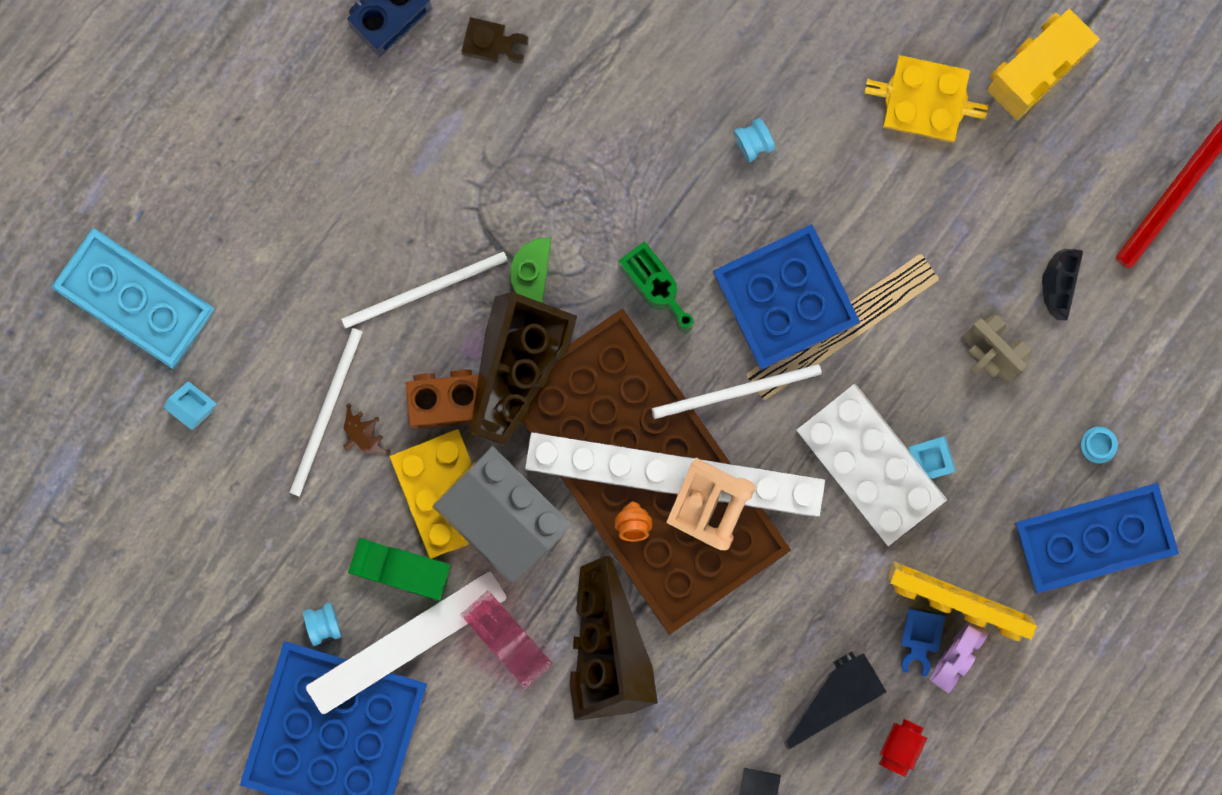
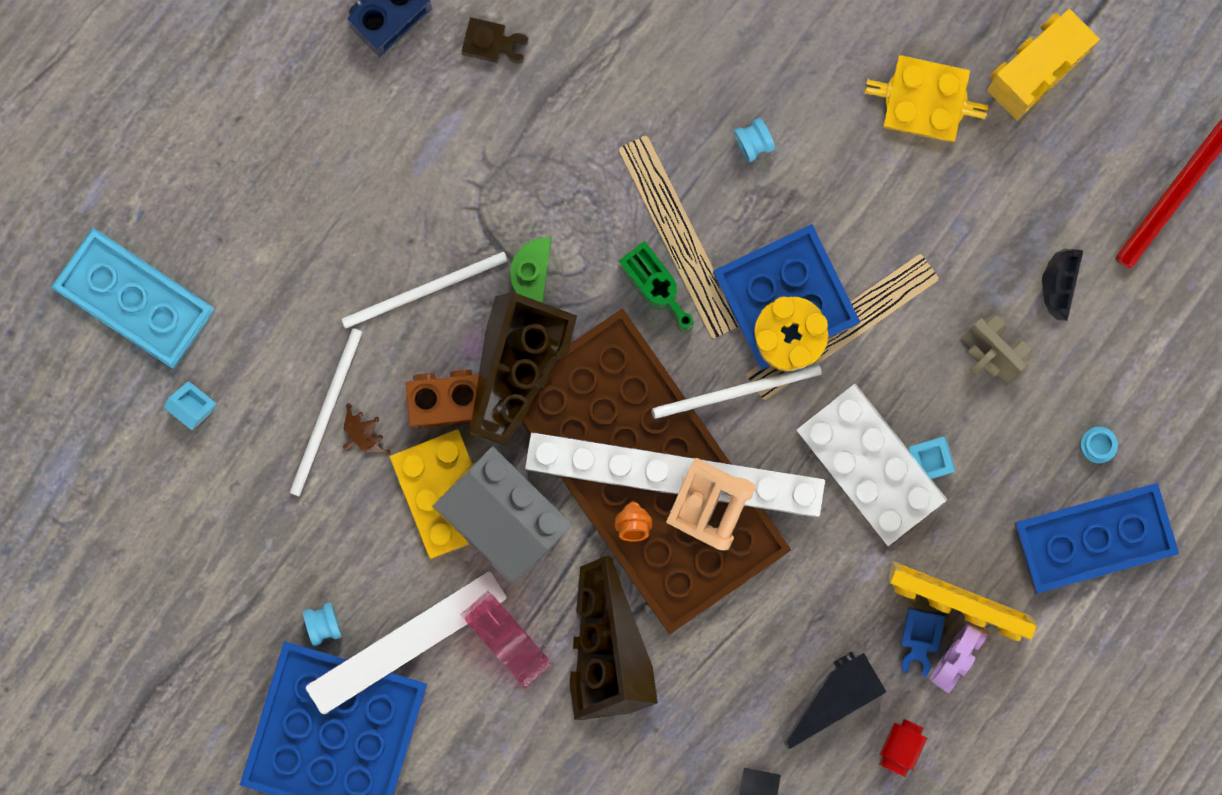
(400, 569): green piece -> none
(678, 235): none -> tan sticker
(810, 325): none -> yellow plate

